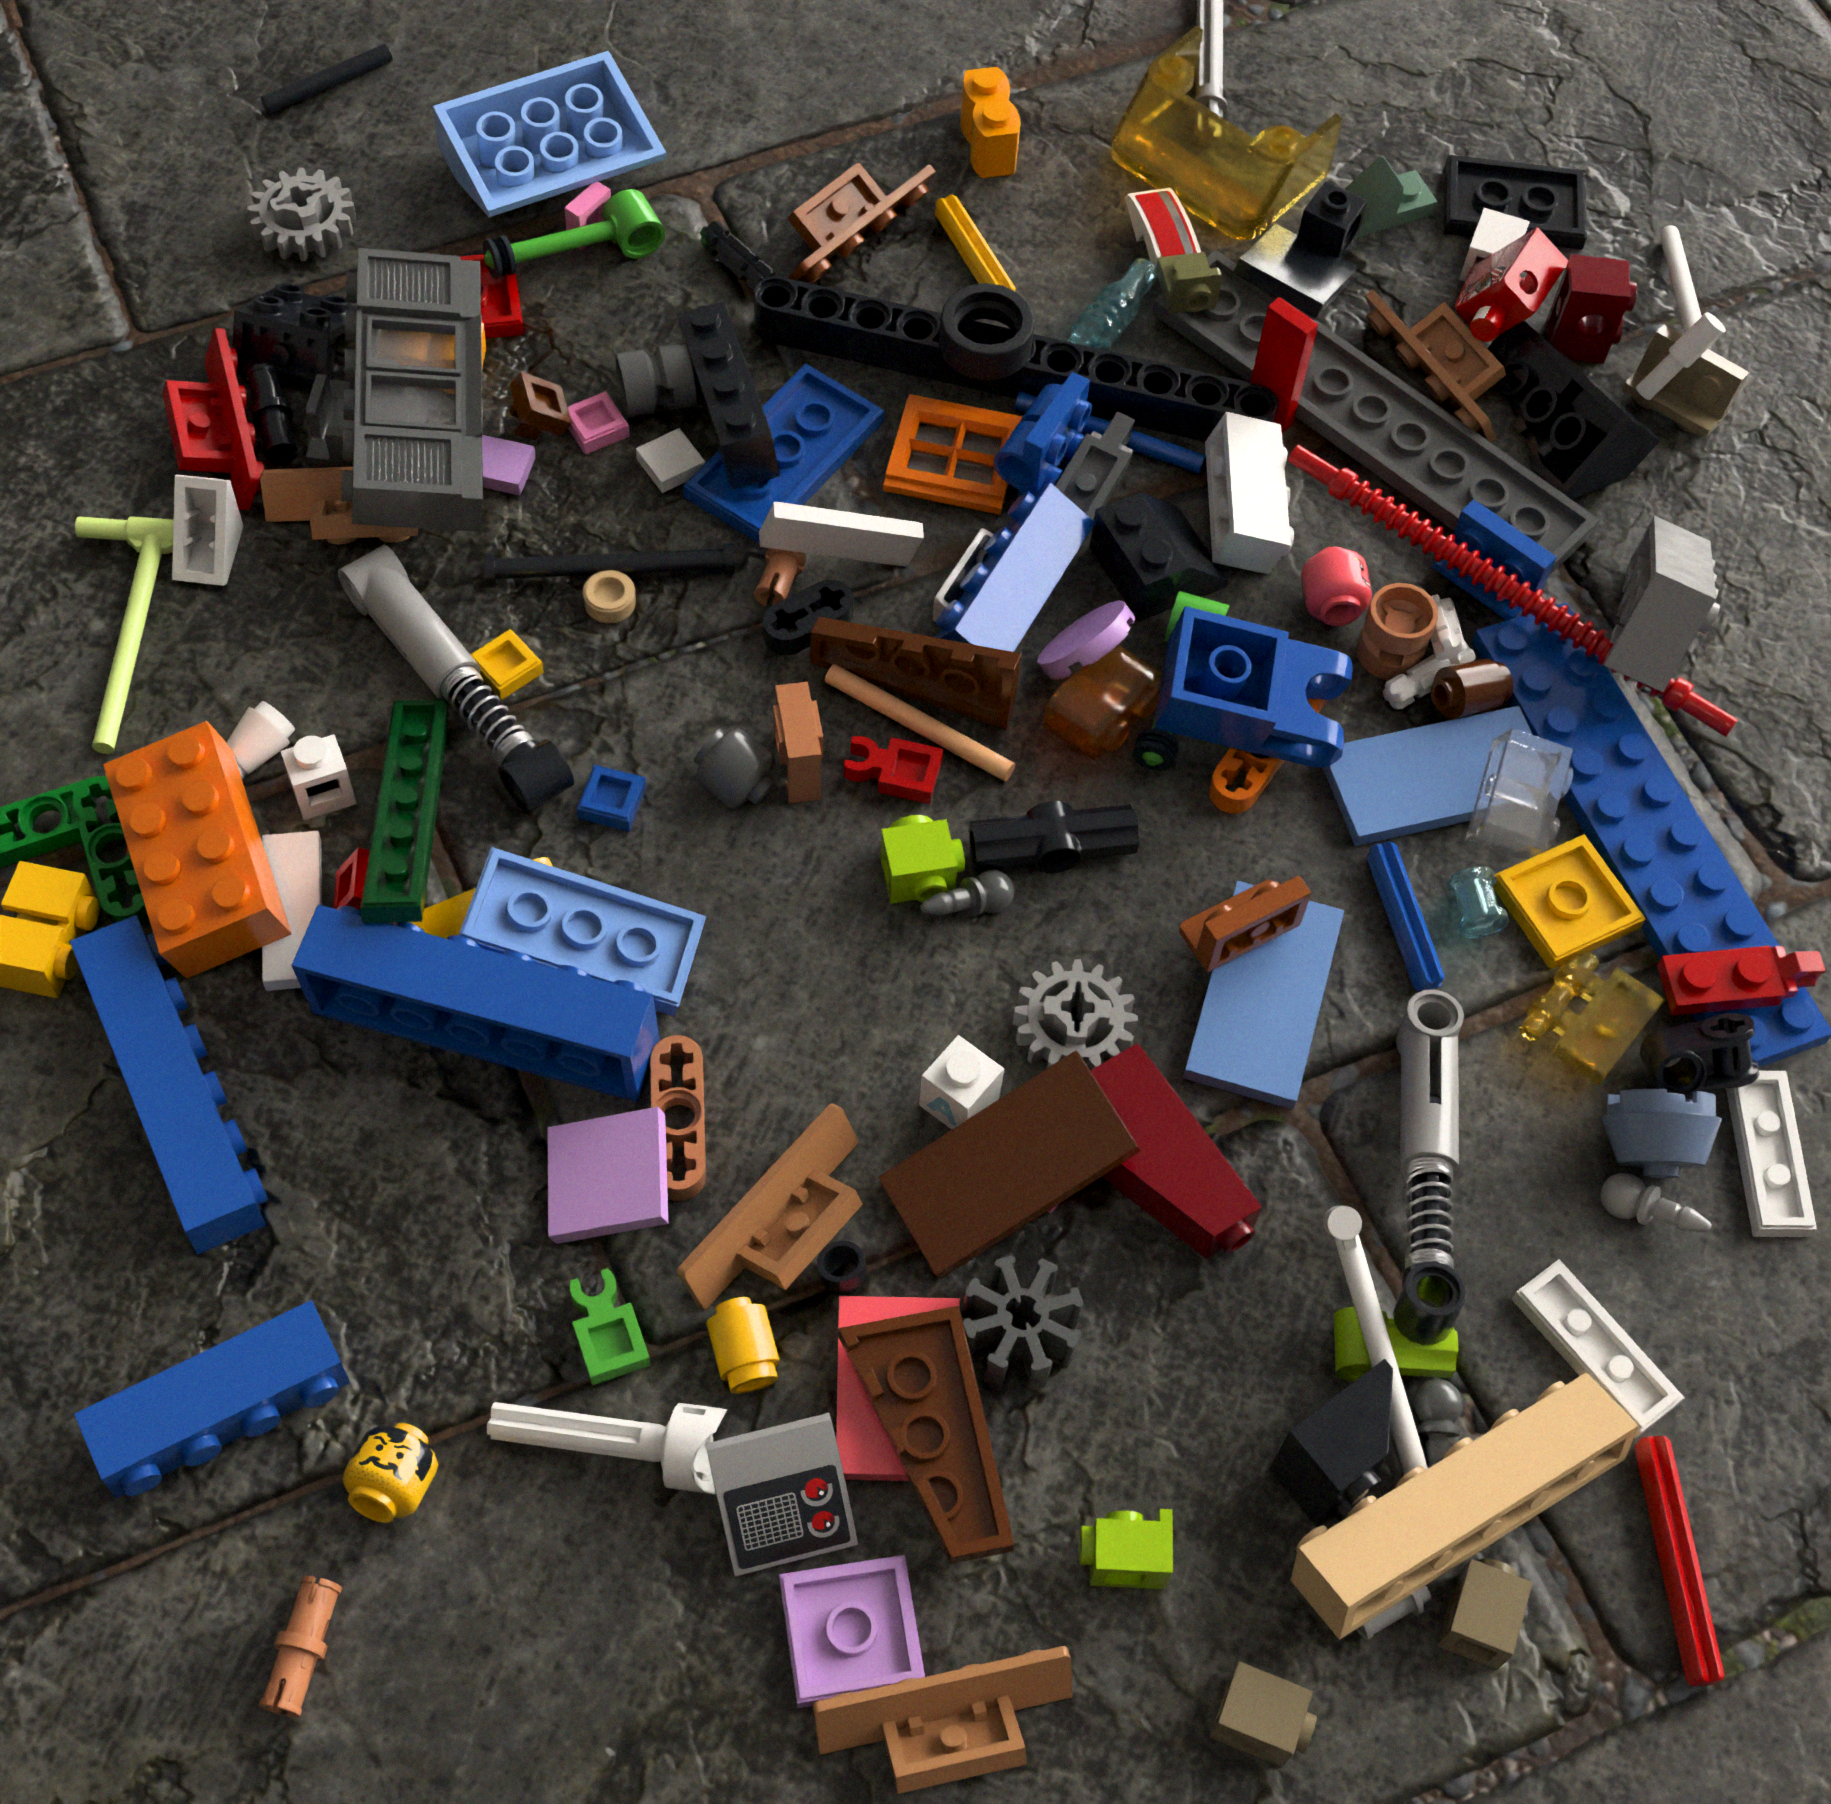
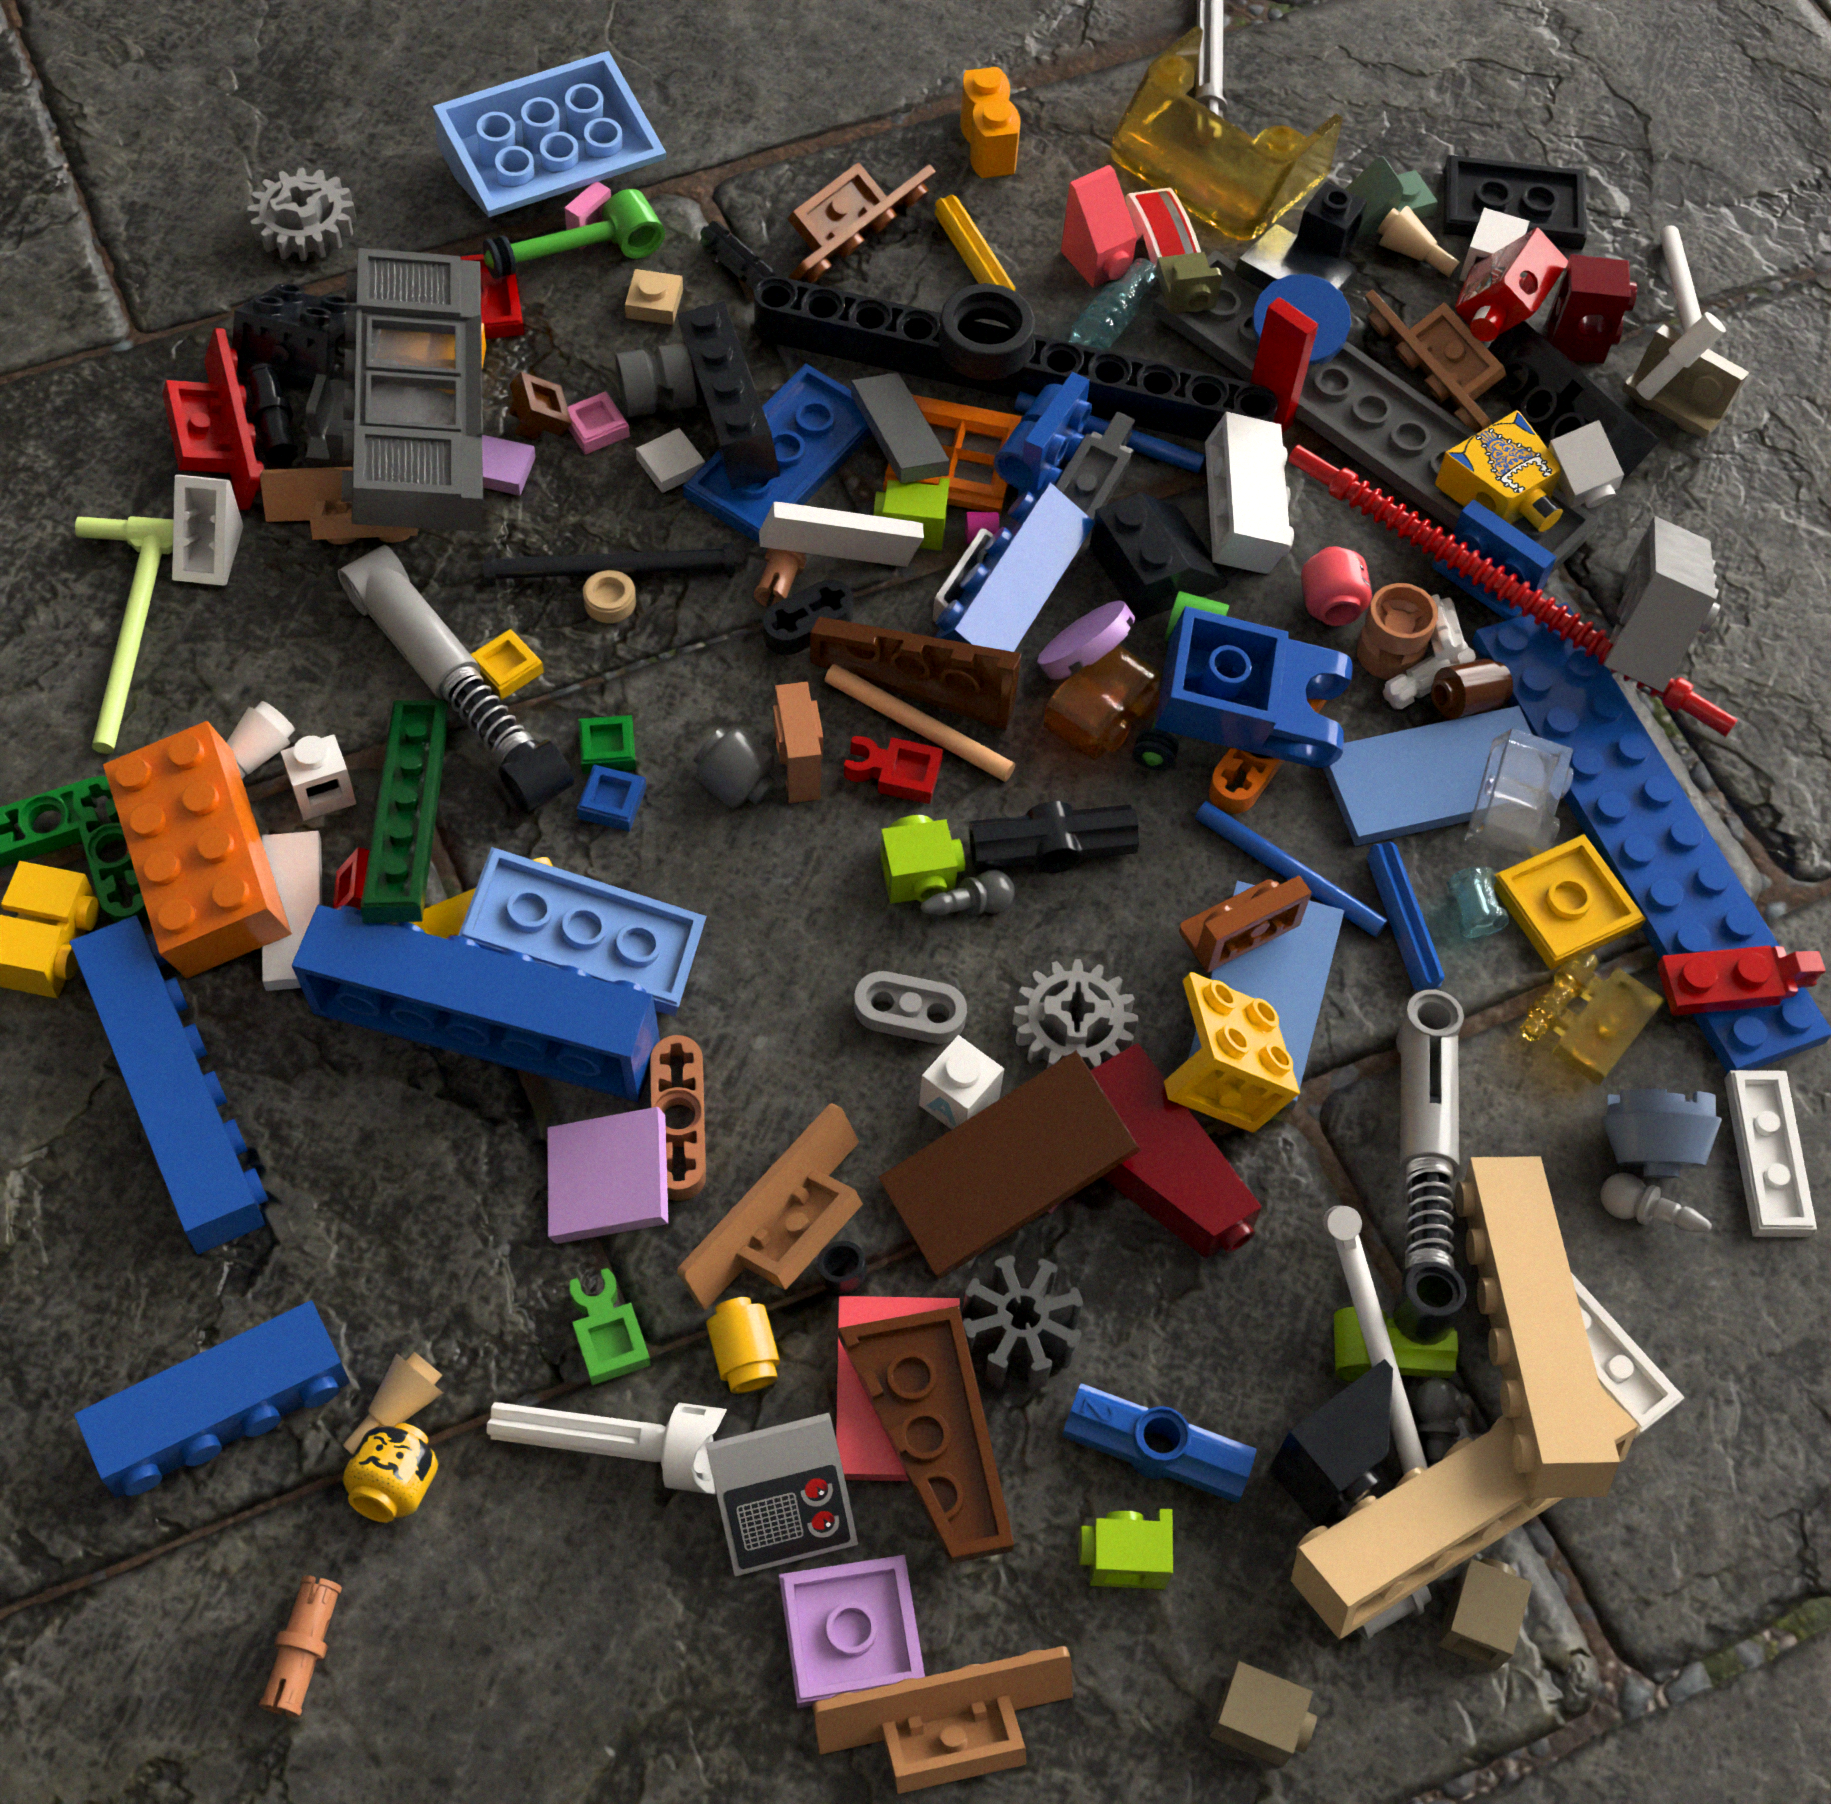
(326, 78): black bar -> none
(402, 1393): none -> tan cone
(607, 743): none -> green tile
(654, 297): none -> tan plate
(900, 428): none -> dark grey tile
(911, 1005): none -> light grey plate
(919, 504): none -> lime brick
(976, 520): none -> dark pink piece
(1098, 228): none -> coral slope
(1198, 1455): none -> blue piece
(1243, 1061): none -> yellow bracket
(1290, 867): none -> blue bar
(1318, 301): none -> blue tile
(1408, 236): none -> tan cone
(1505, 472): none -> yellow torso
(1536, 1330): none -> tan brick
(1587, 466): none -> white brick
(1679, 1562): red axle -> none
(1705, 1054): black piece -> none

